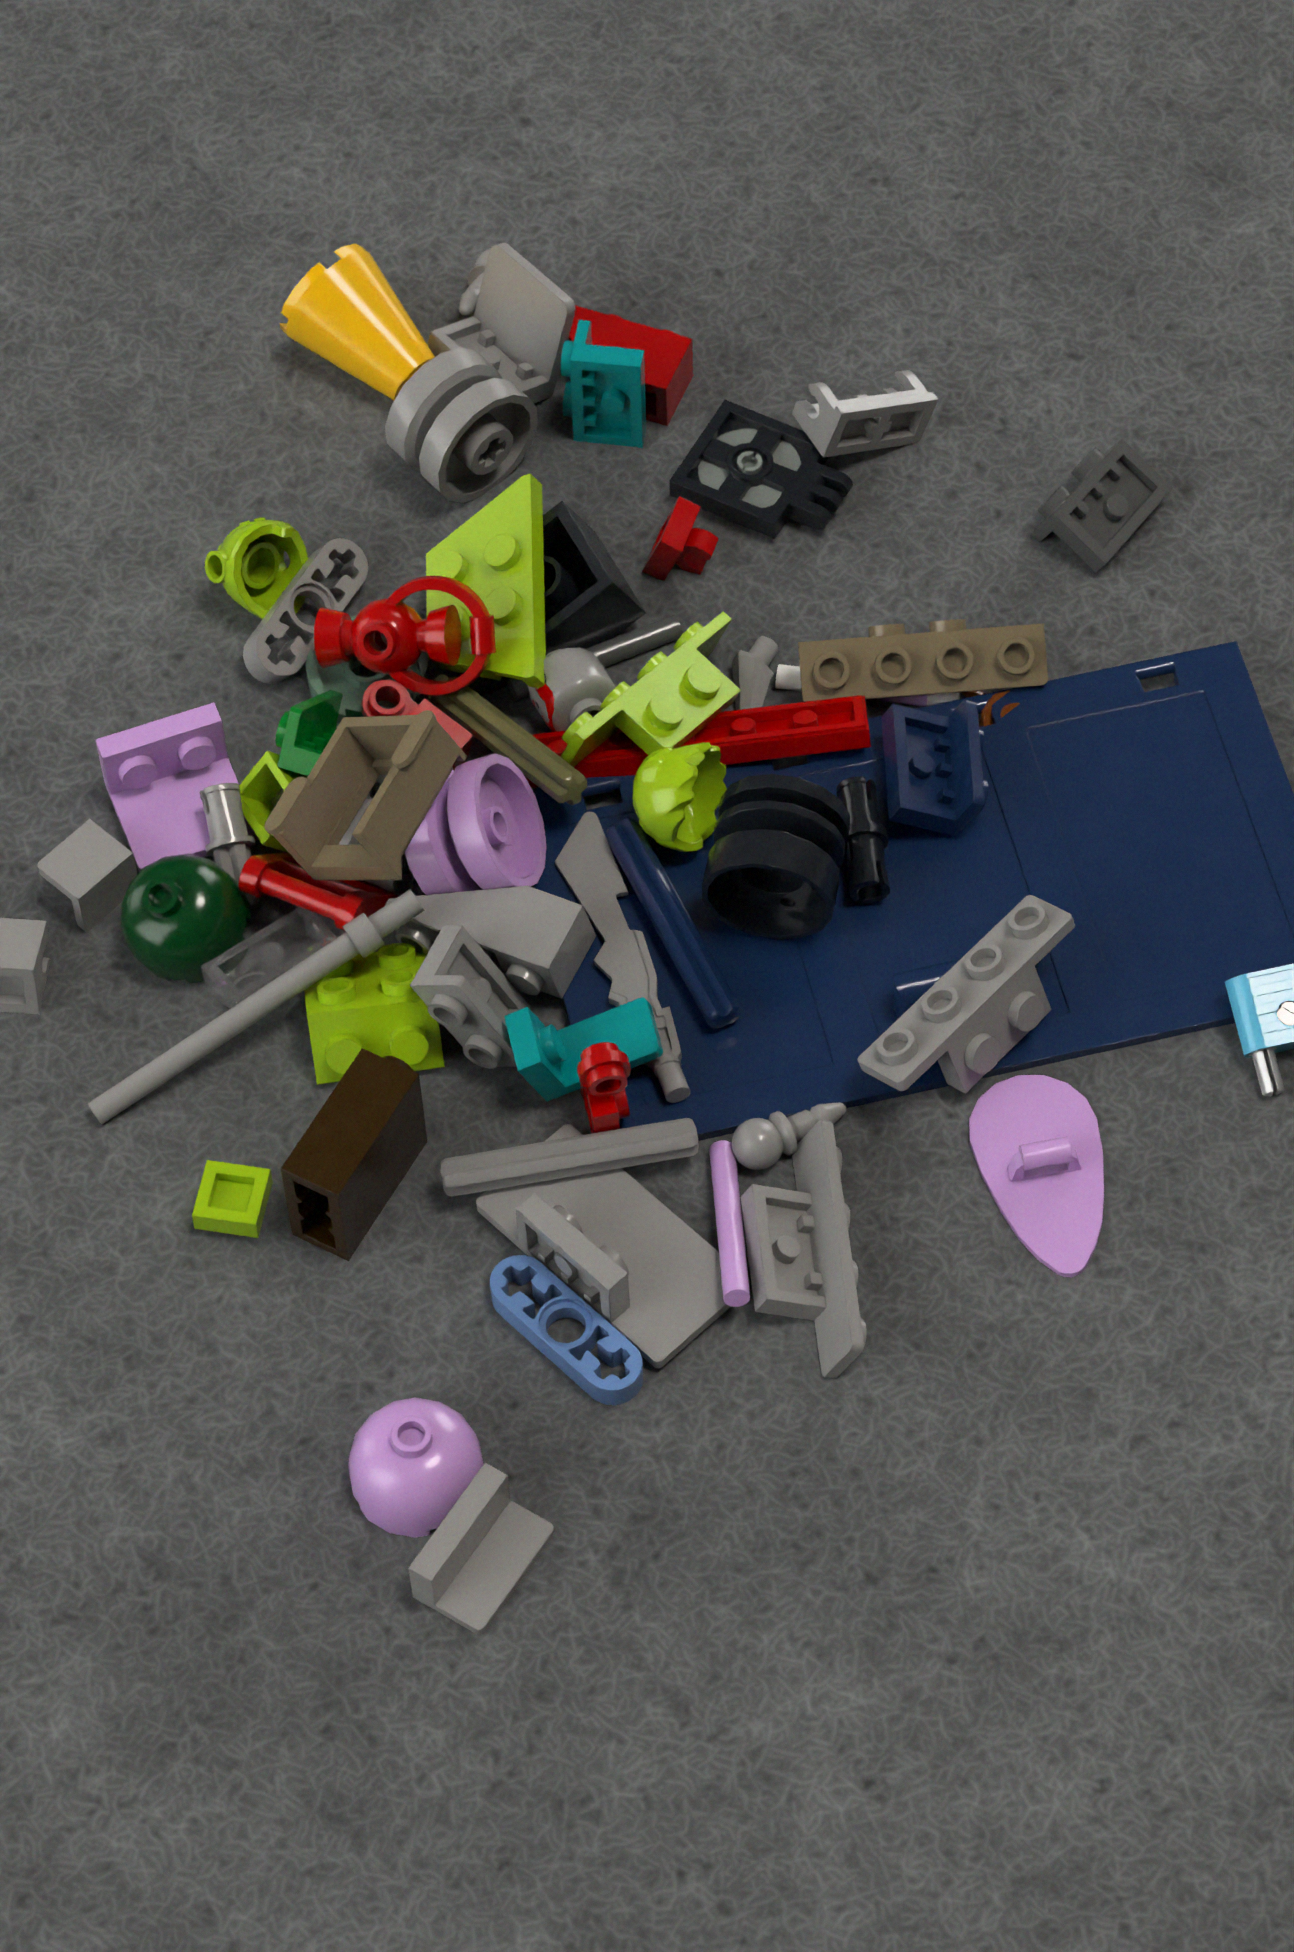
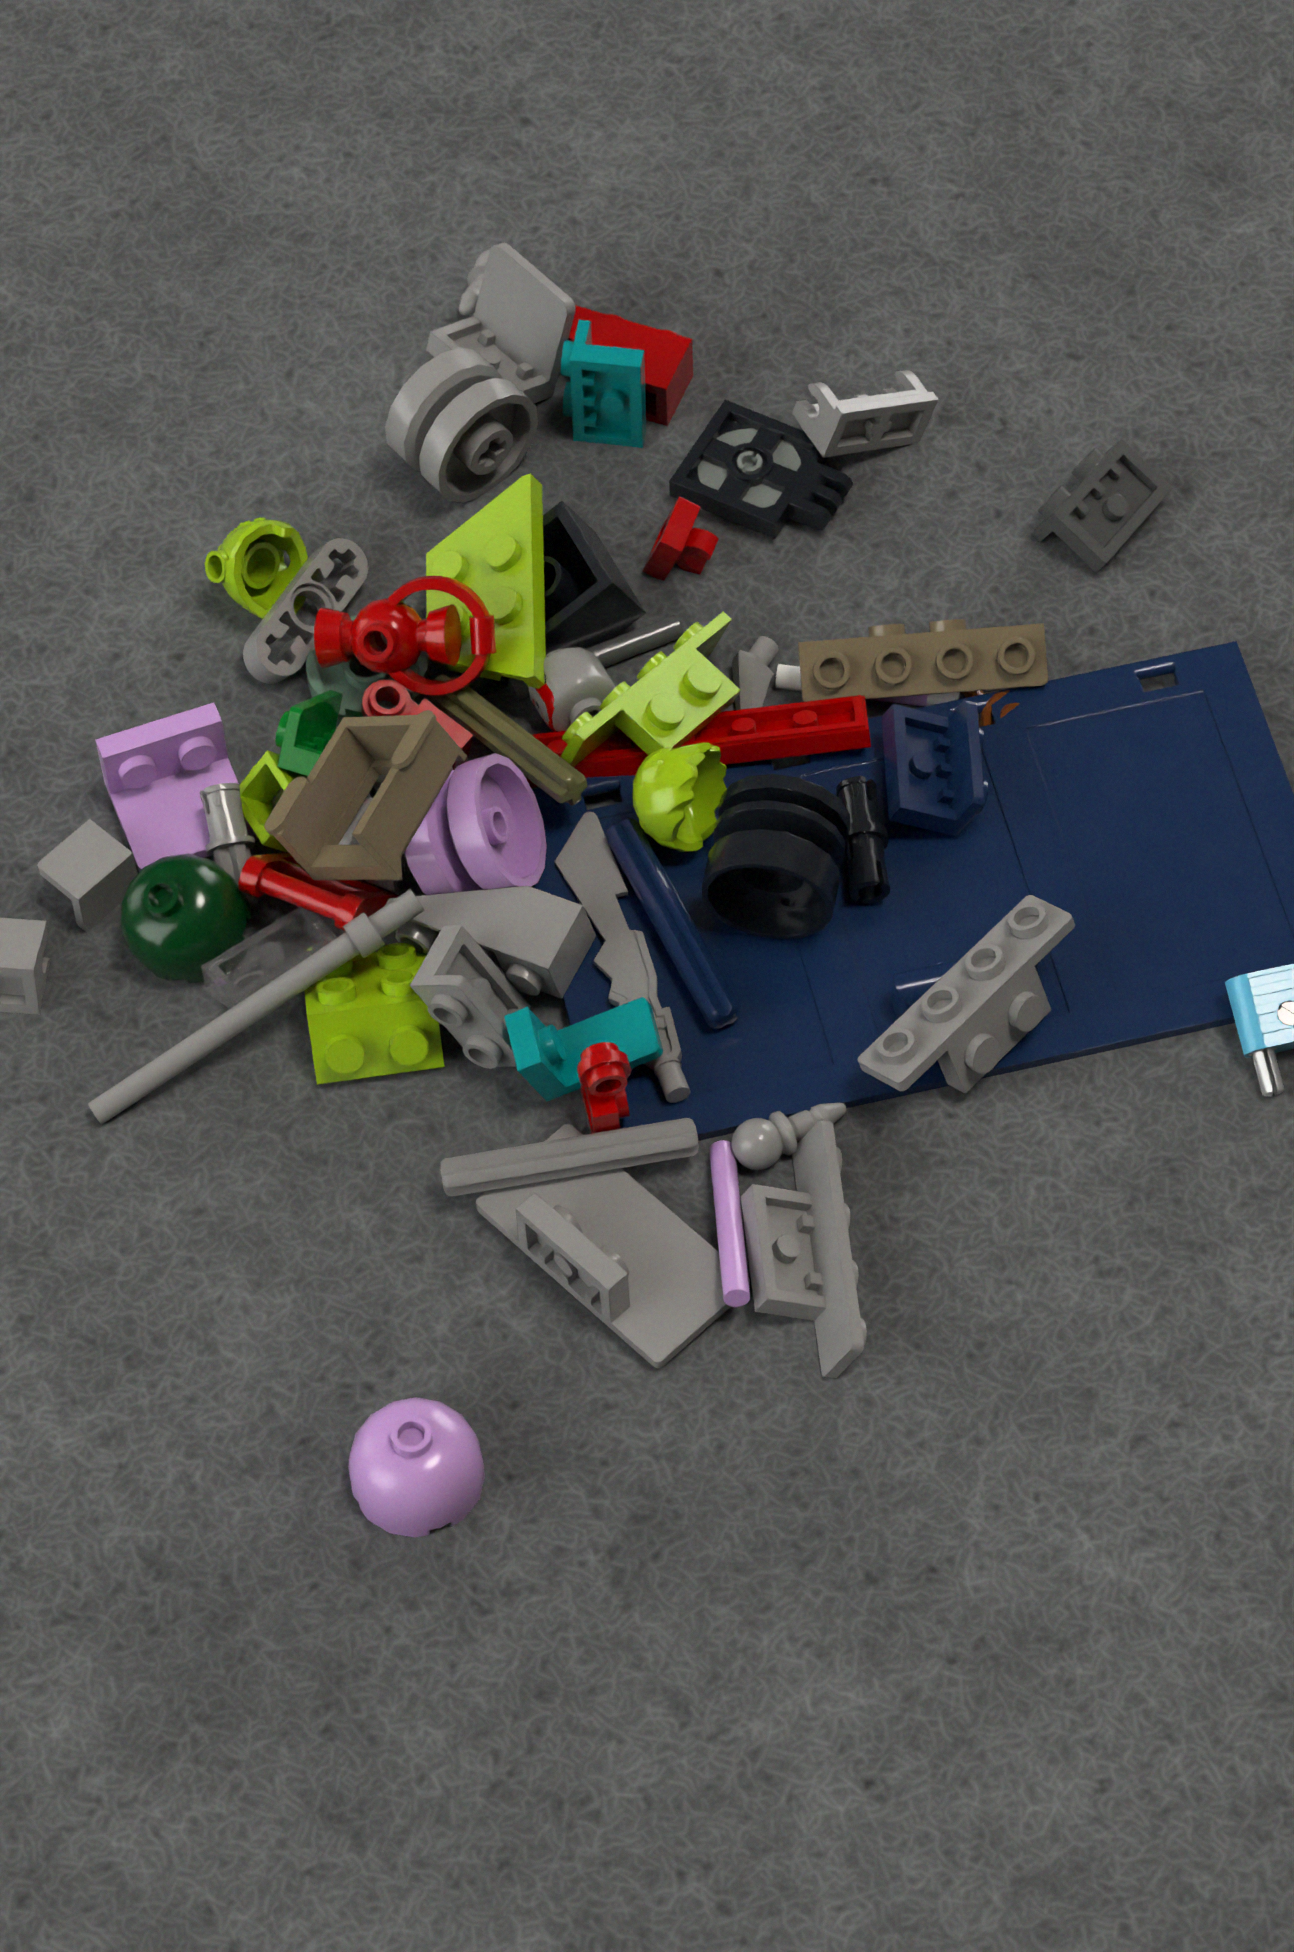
(232, 1198): lime plate -> none
(355, 1153): dark brown brick -> none
(356, 322): yellow cone -> none
(479, 1553): light grey panel -> none
(562, 1302): medium blue beam -> none
(1043, 1167): lavender shield -> none

